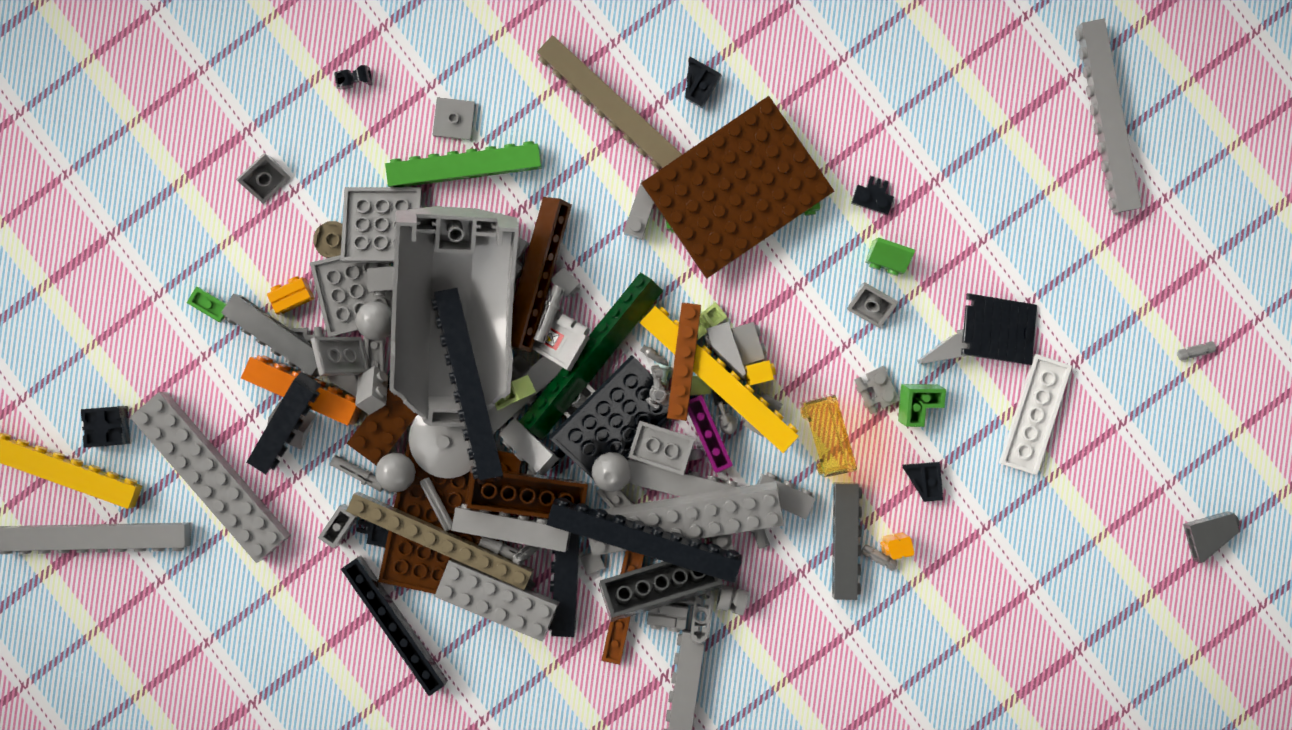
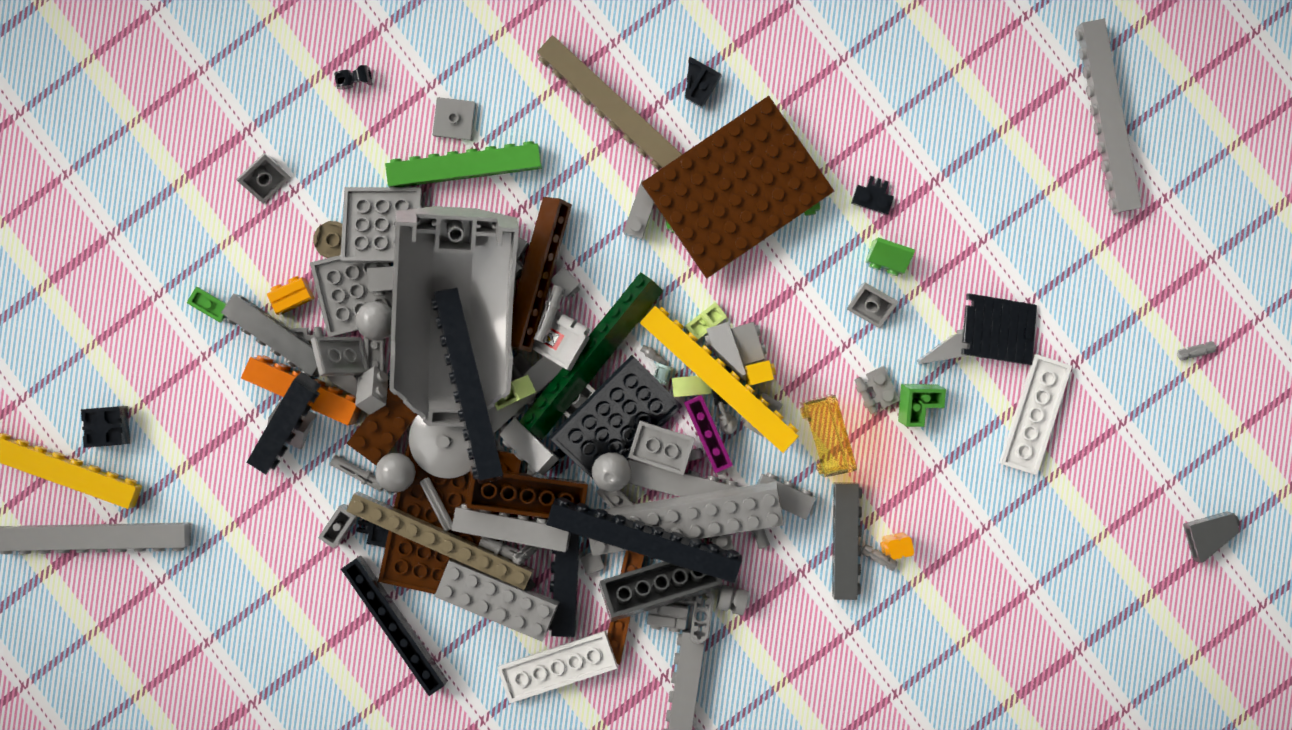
(210, 476): light grey brick -> none
(557, 667): none -> white plate
(657, 392): light grey piece -> none
(684, 361): dark orange plate -> none
(926, 479): black wing -> none

